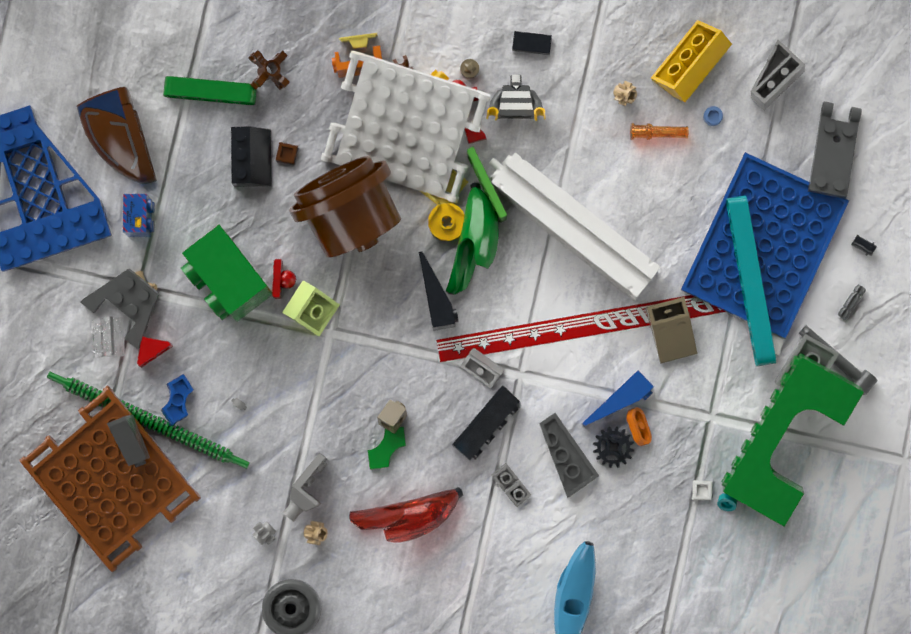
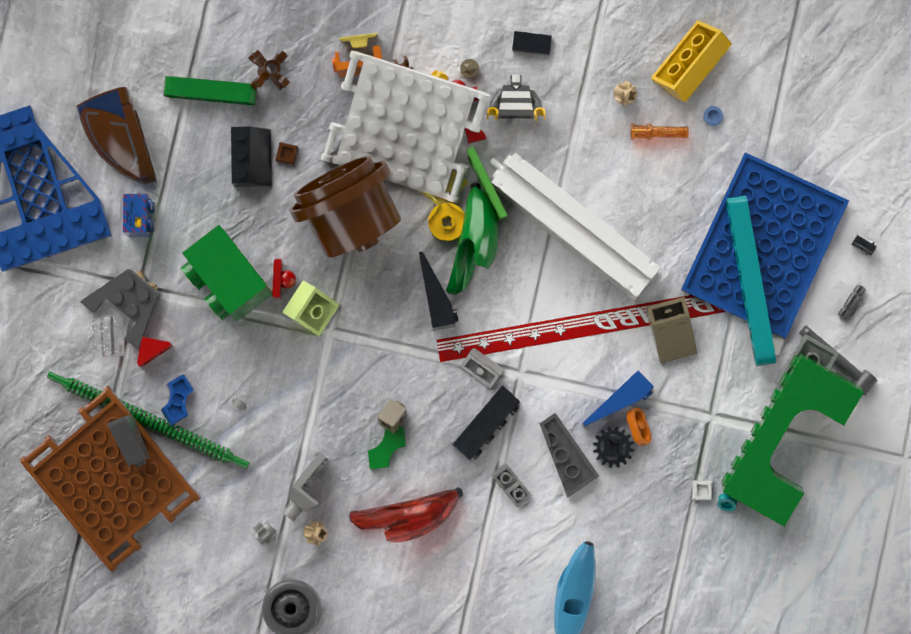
(777, 75): light grey wedge -> none
(834, 159): dark grey hinge -> none

